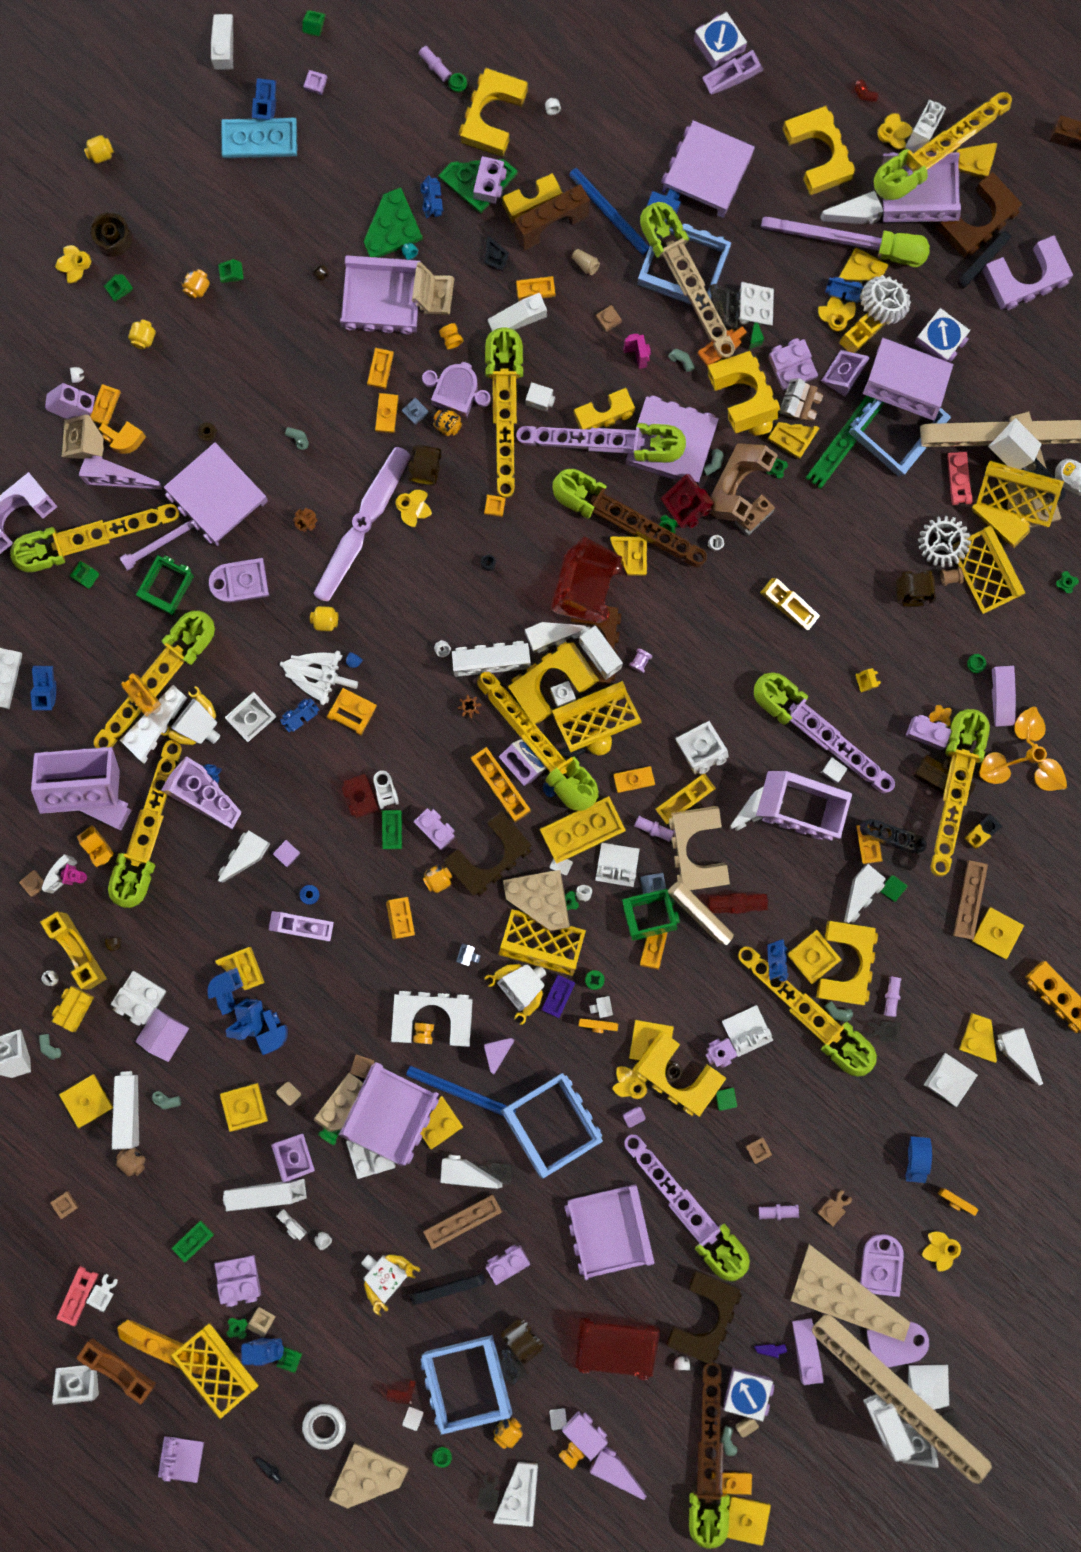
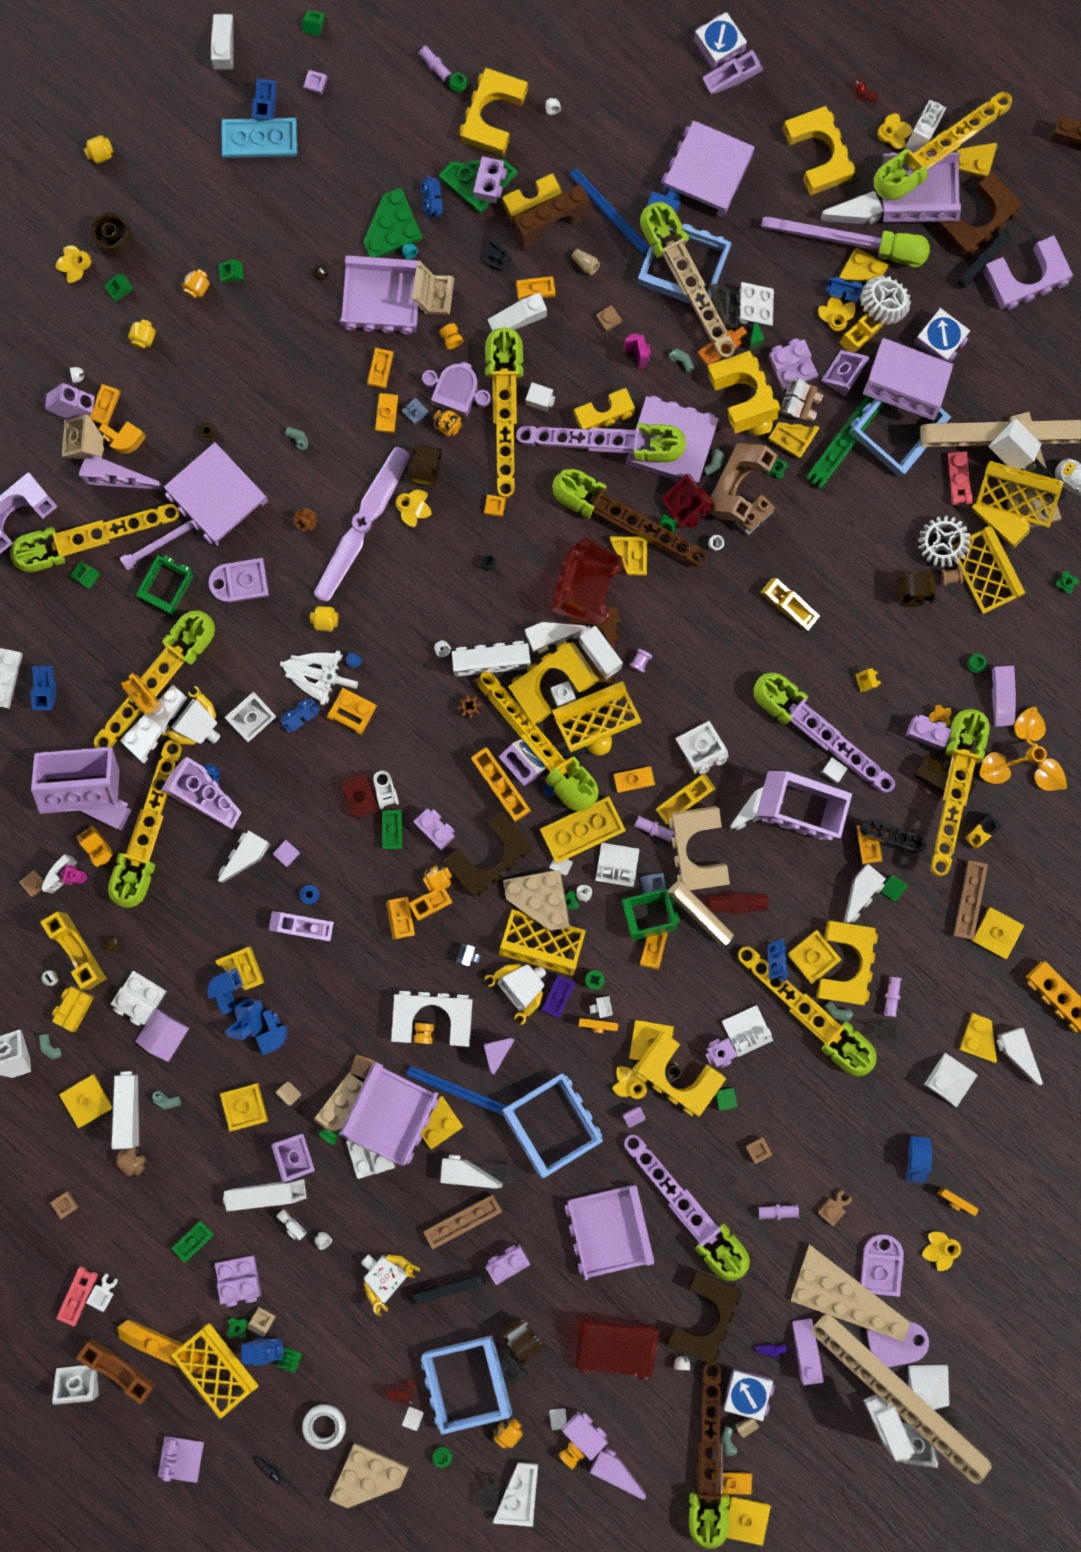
(430, 903): none -> light orange brick

